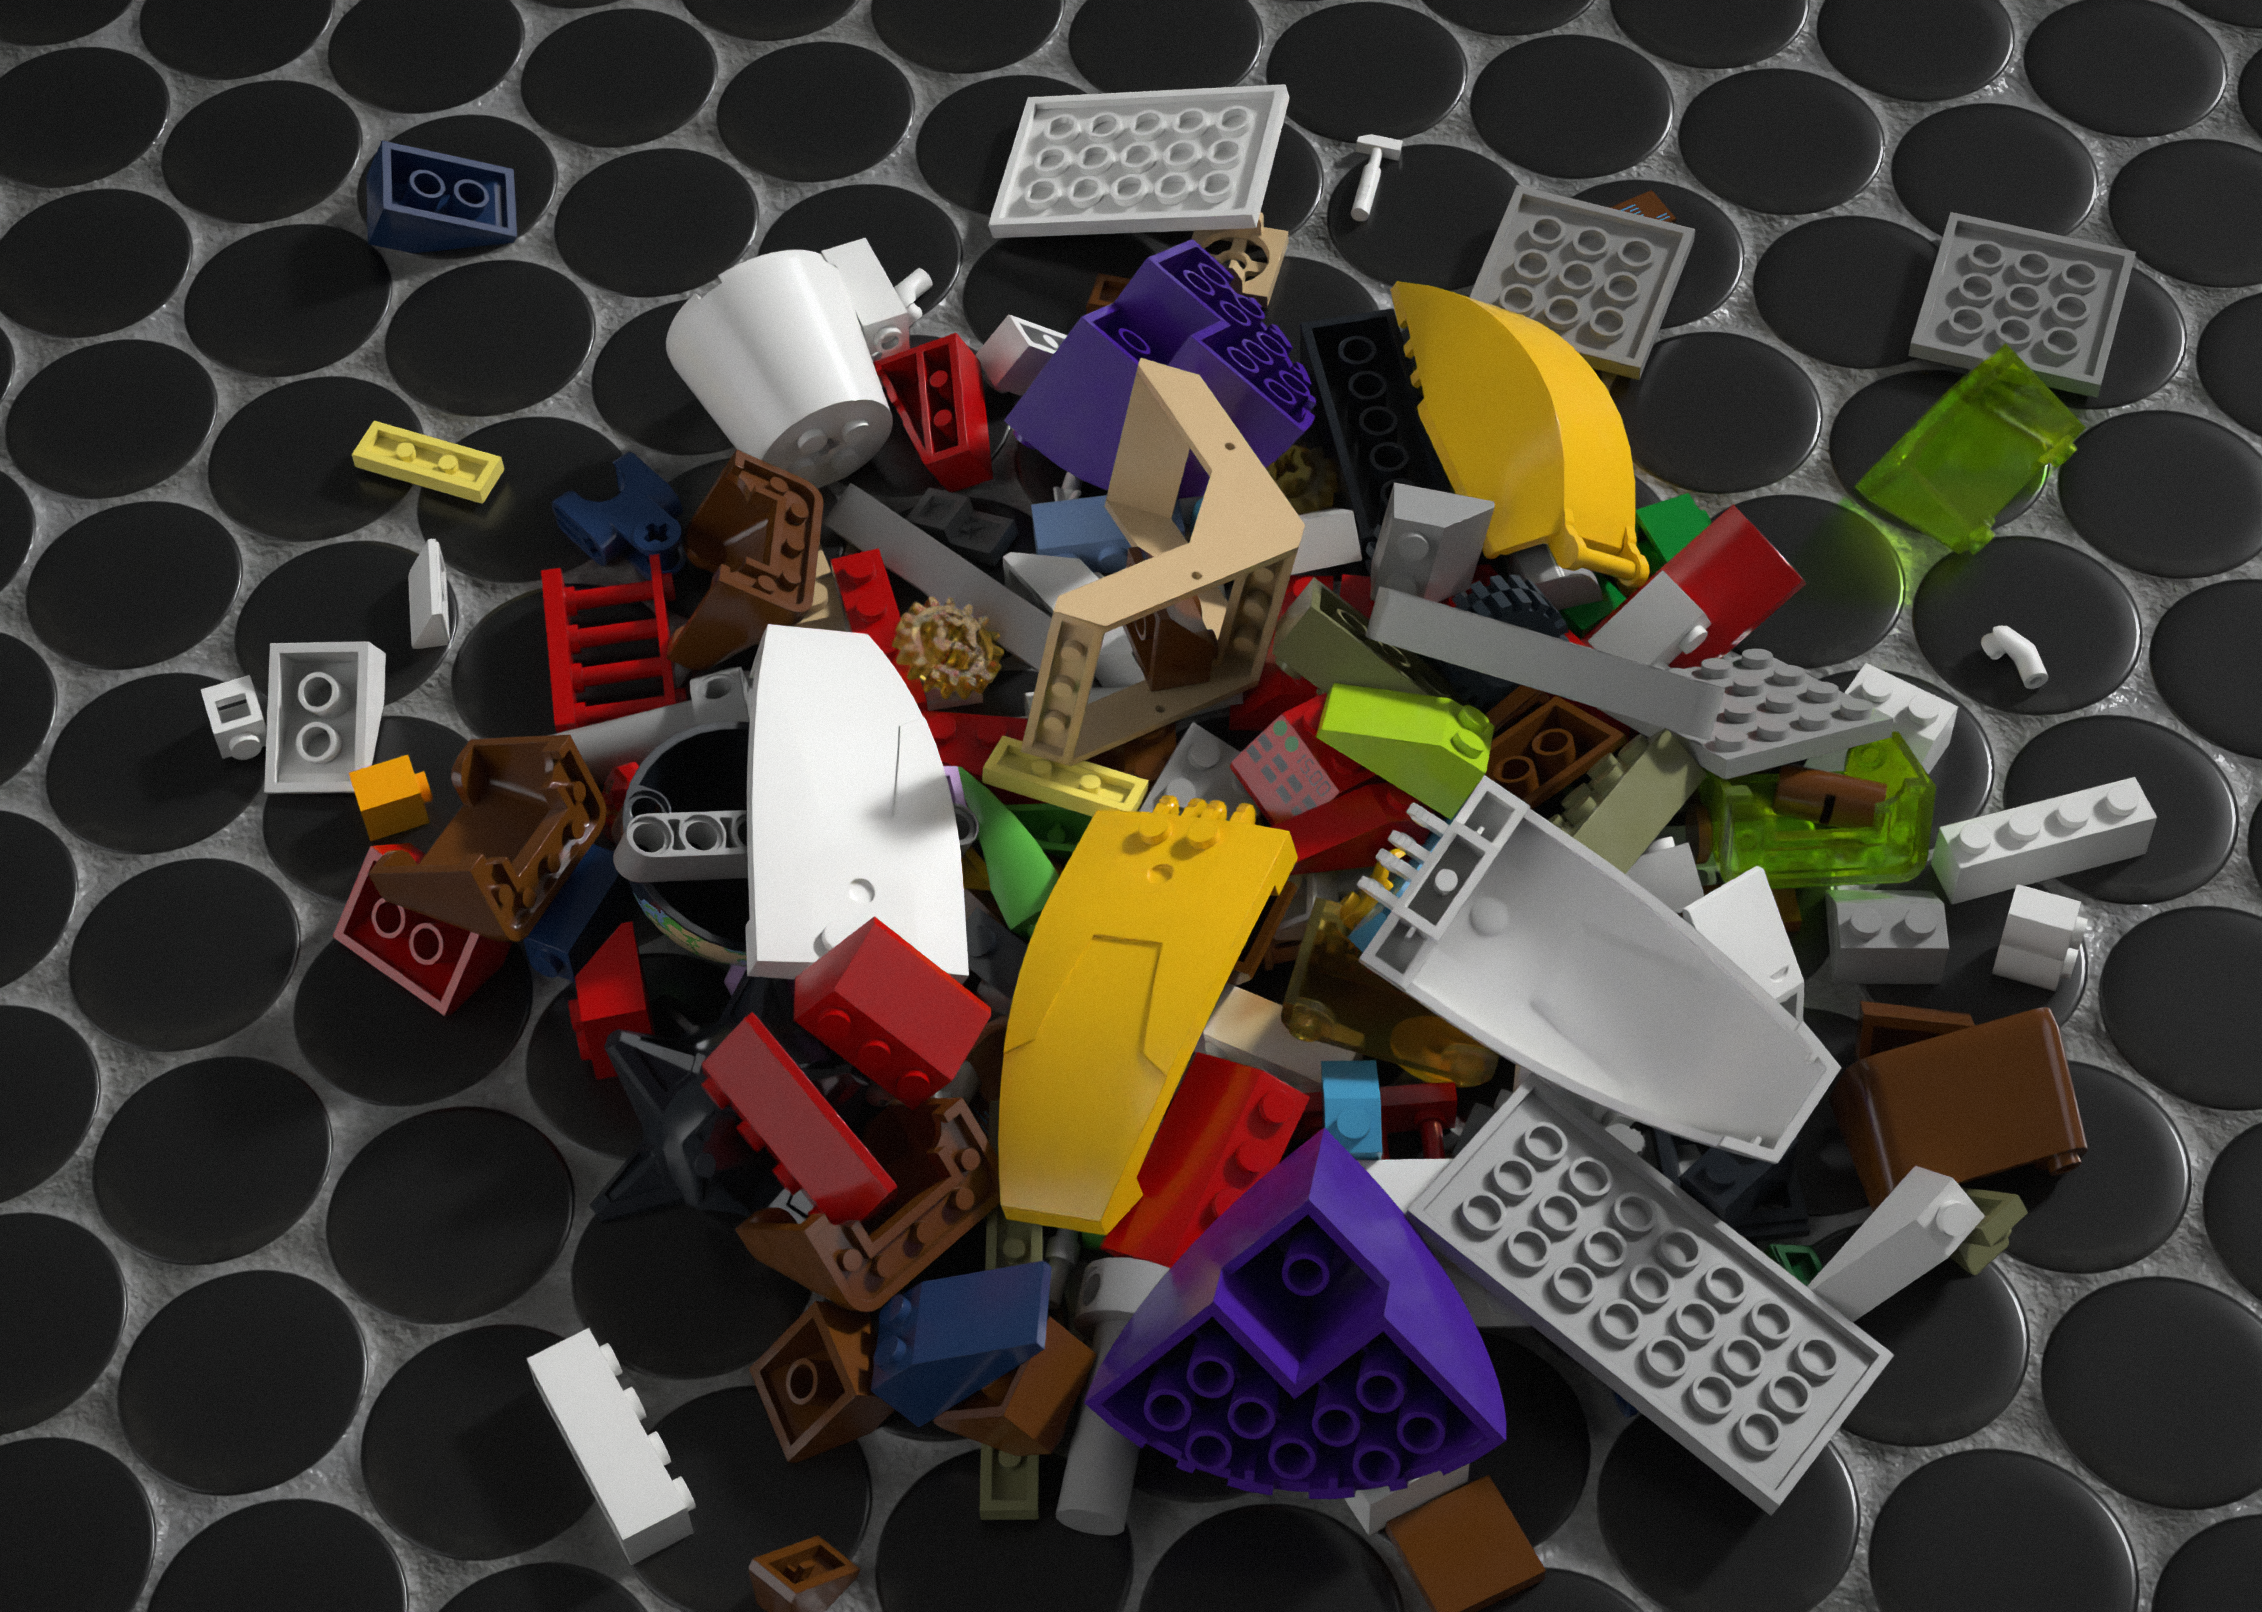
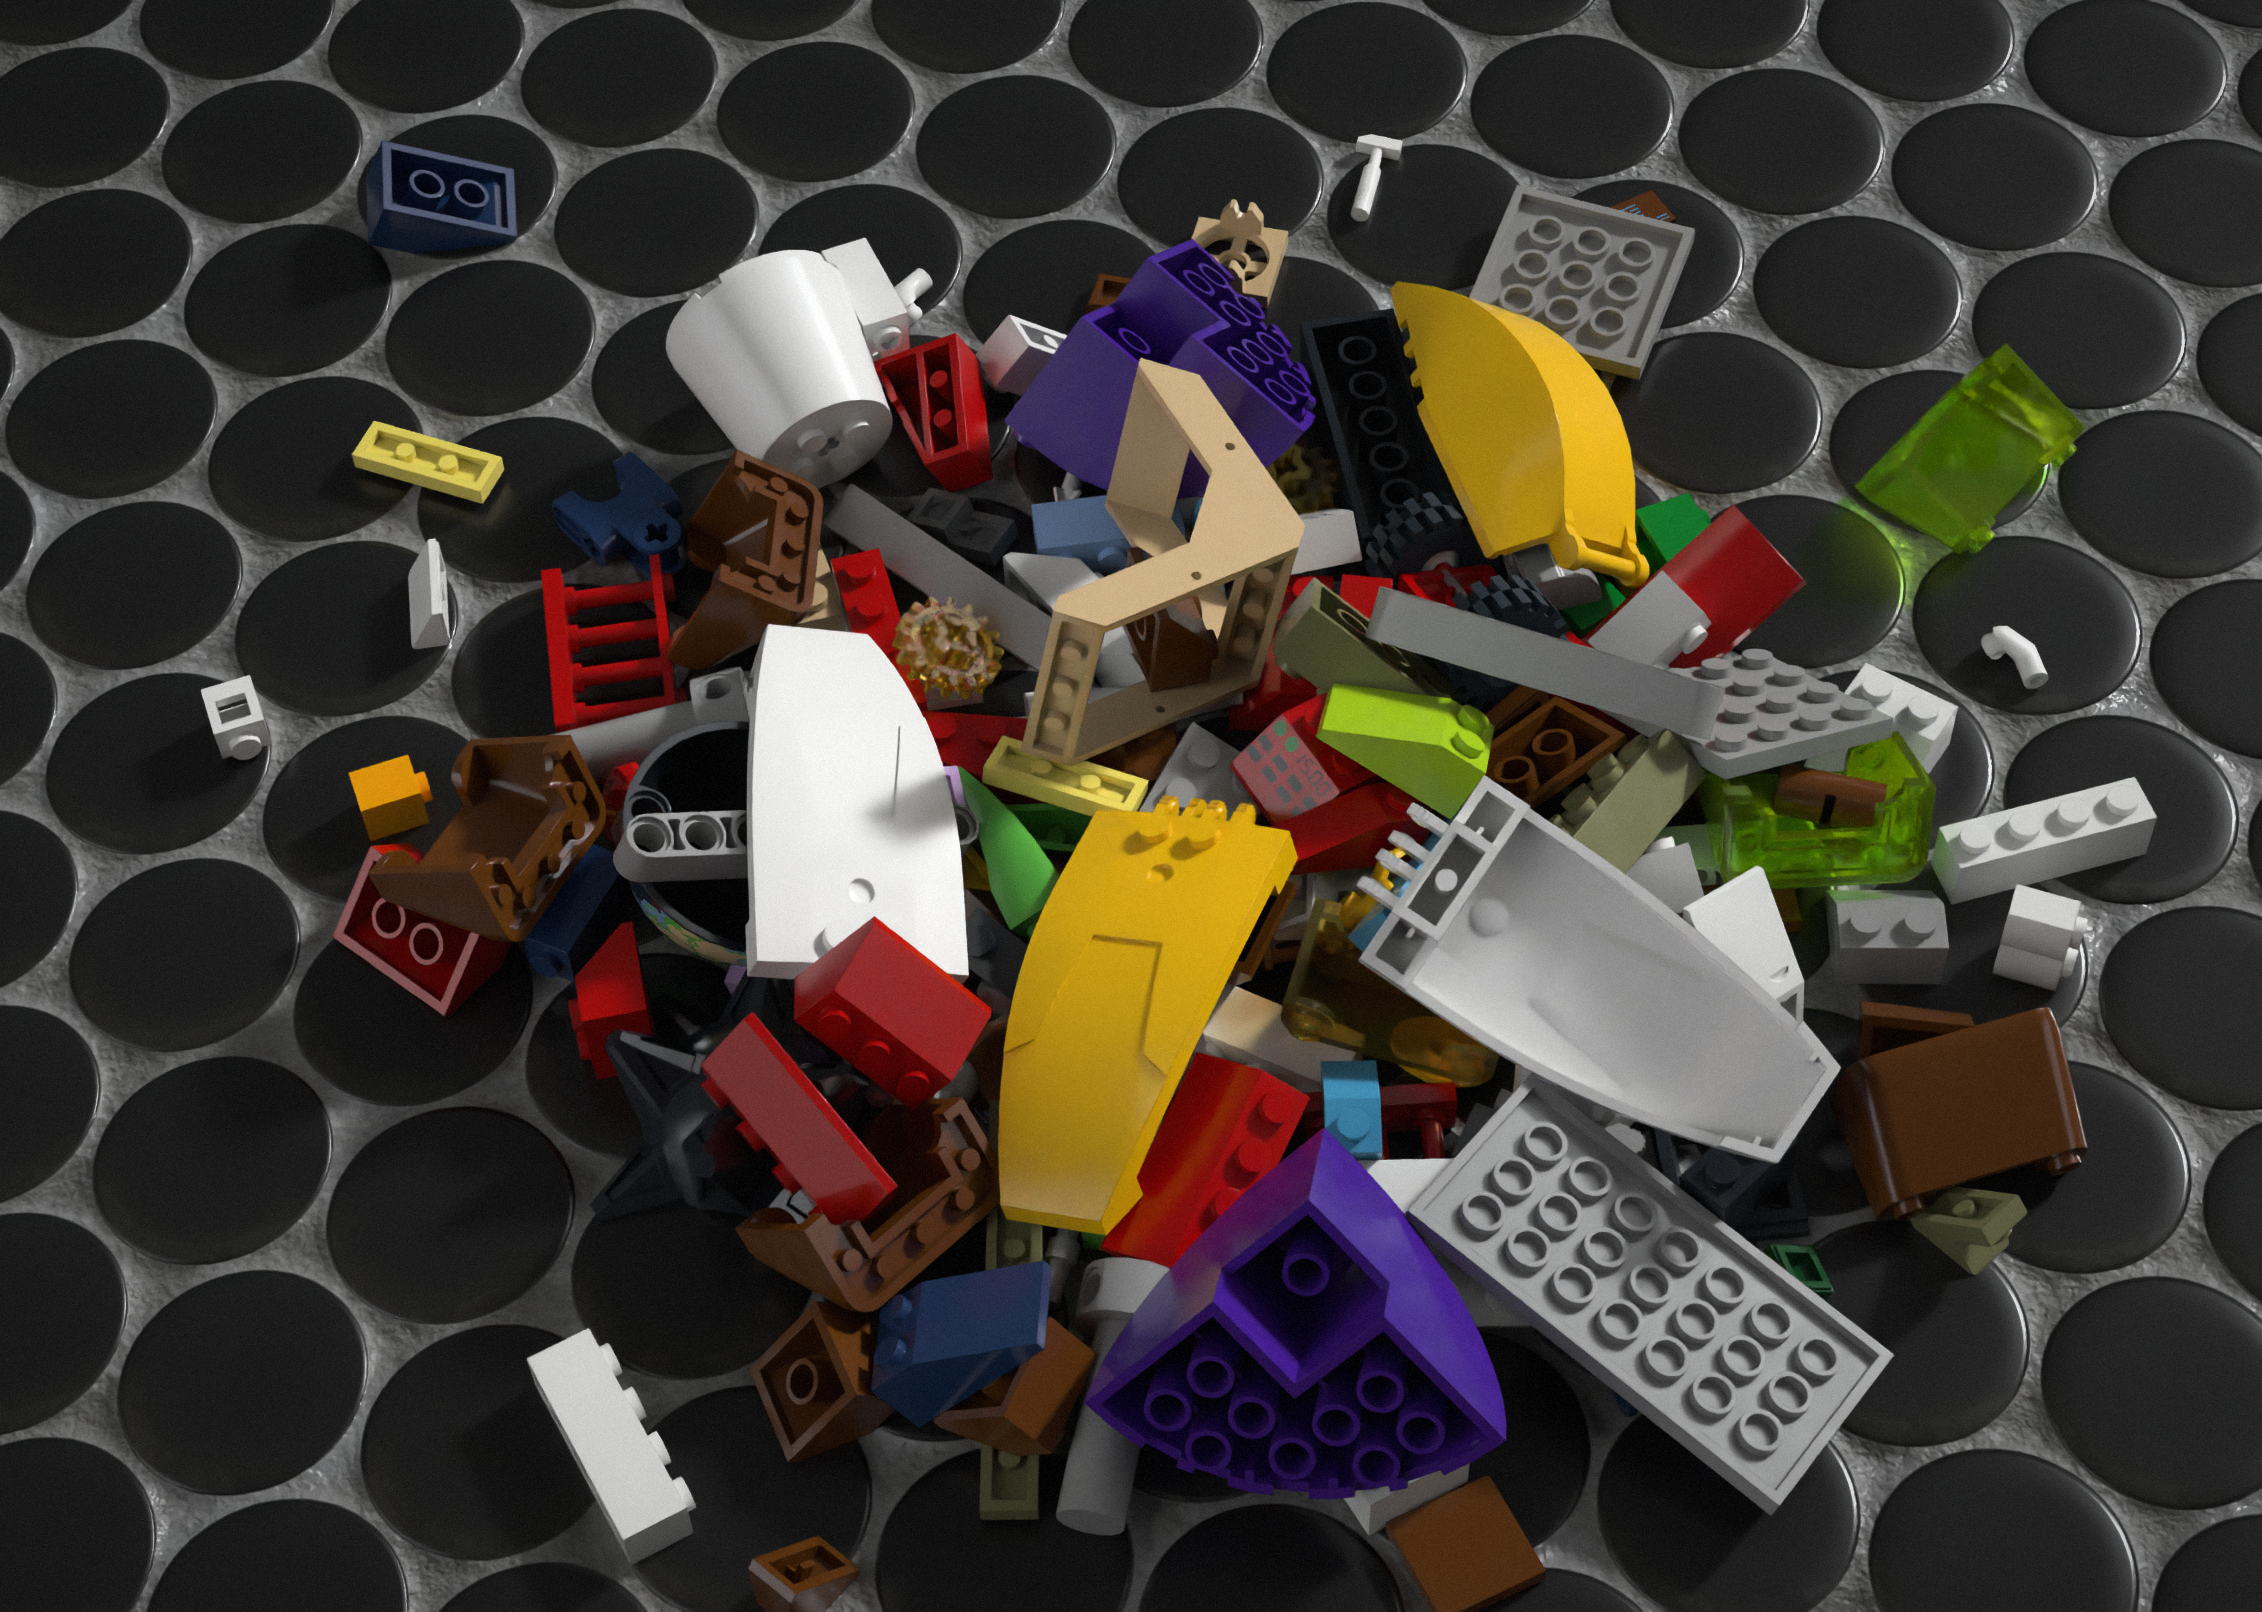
(322, 714): white slope -> none
(1140, 162): white plate -> none
(1429, 542): light grey slope -> none
(1699, 832): reddish brown piece -> none
(1898, 1243): white slope -> none
(2025, 288): light grey plate -> none

